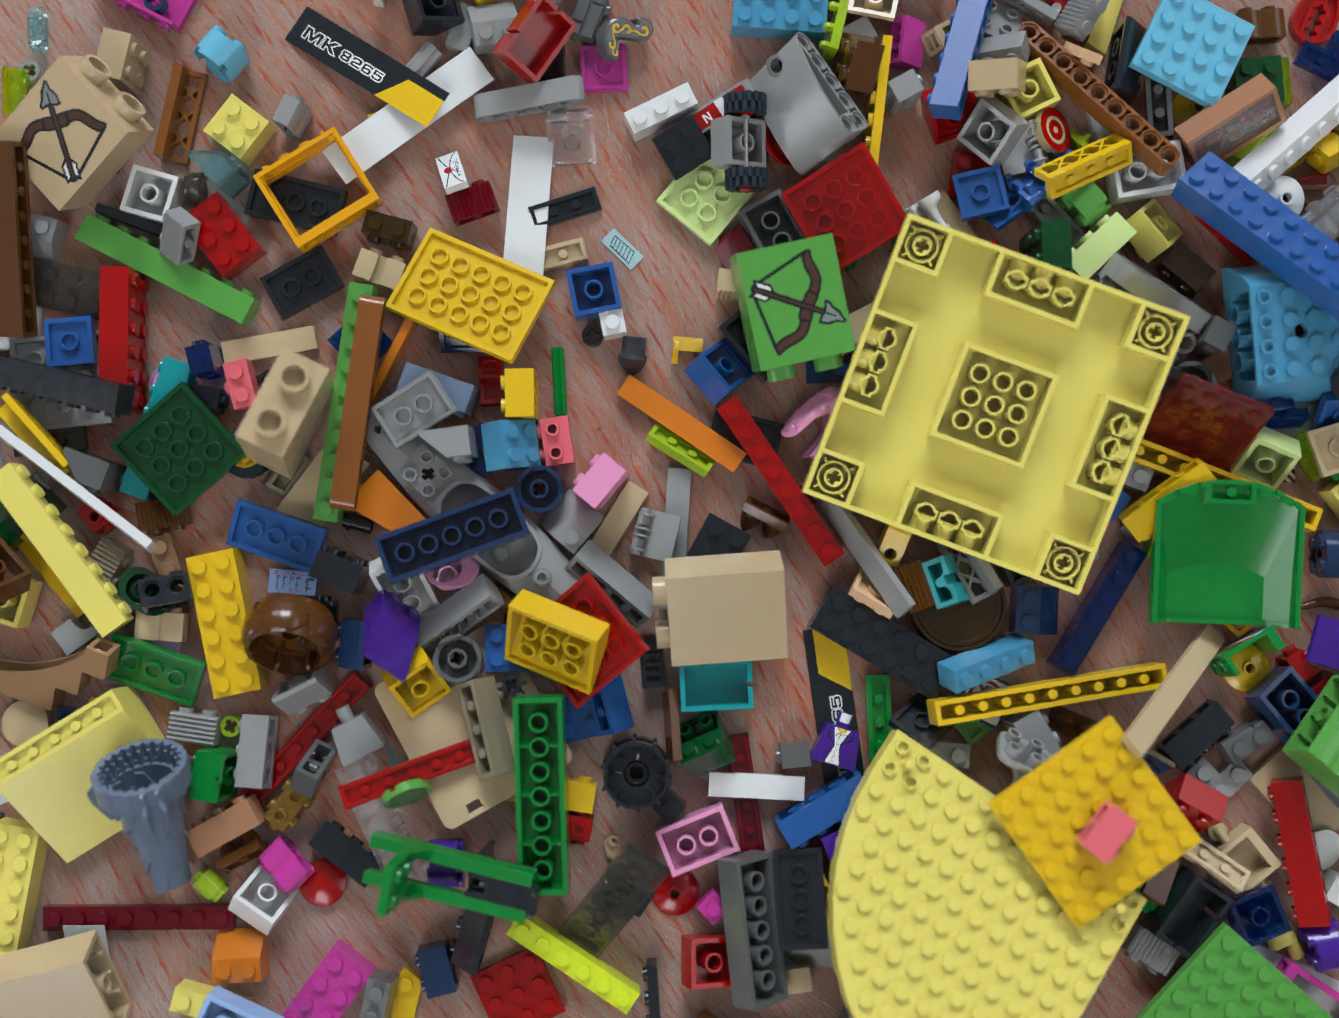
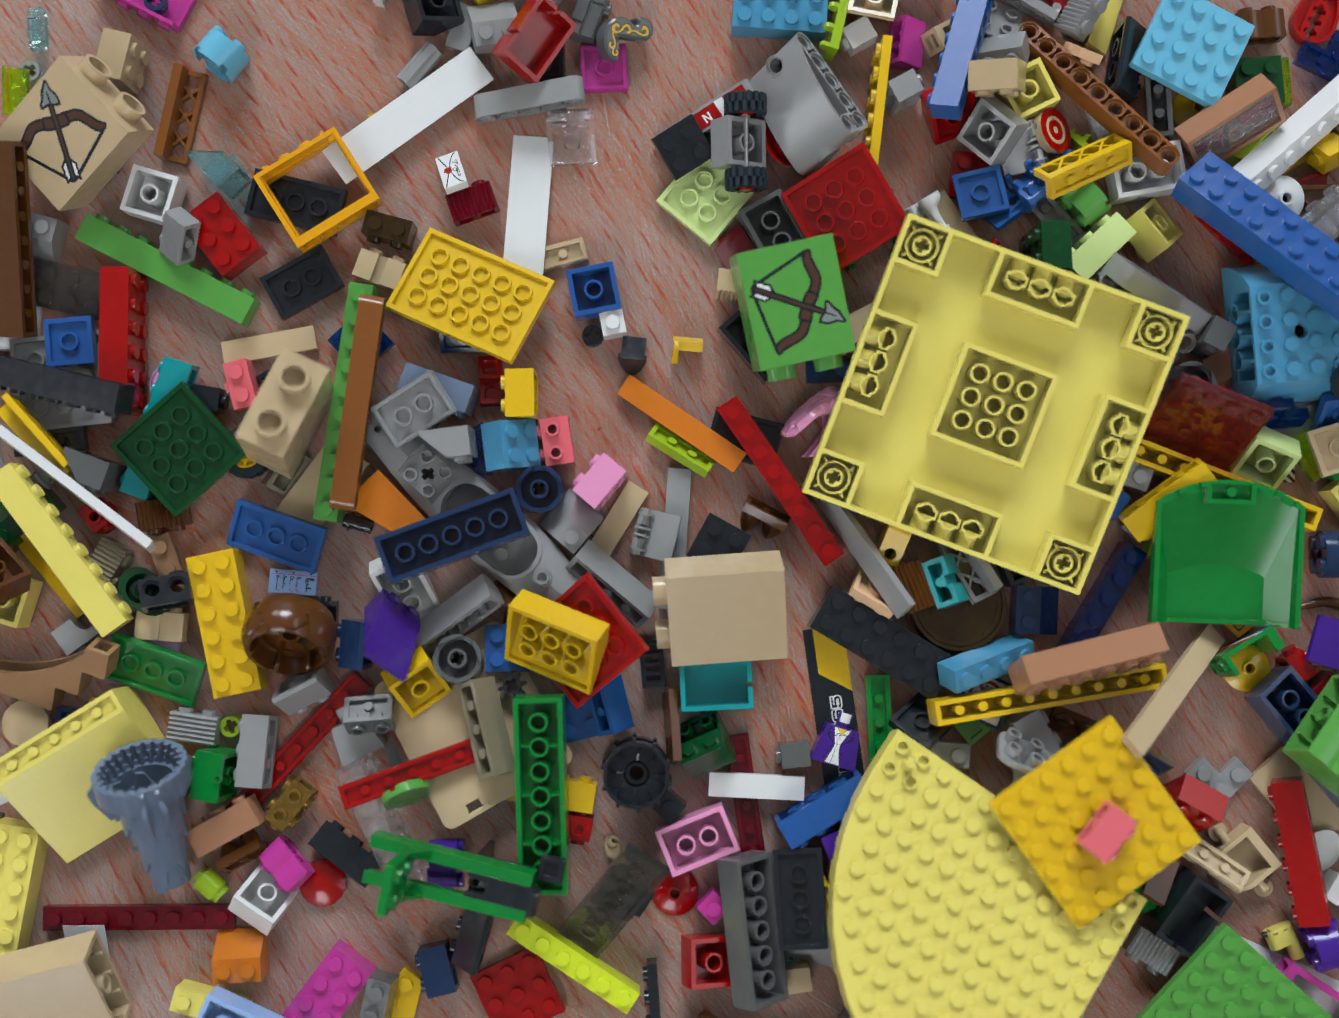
(128, 219): black tile -> none
(194, 188): clear smoke hair -> none
(205, 360): clear blue brick -> none
(240, 129): light yellow brick -> none
(292, 116): light grey brick -> none
(313, 768): dark grey brick -> none
(340, 571): black brick -> none
(367, 66): black sticker -> none
(369, 714): none -> dark grey bracket
(392, 358): orange tile -> none
(454, 575): bright pink piece -> none
(551, 868): none -> black tile
(559, 381): green axle -> none
(568, 207): black tile -> none
(622, 248): clear light blue sticker -> none
(660, 111): white brick -> none
(718, 372): blue slope -> none
(858, 62): reddish brown brick -> none
(1088, 659): none -> nougat brick
(1185, 270): dark brown brick -> none
(1196, 734): black brick -> none
(1244, 741): dark grey brick -> none
(1258, 916): clear blue slope -> none

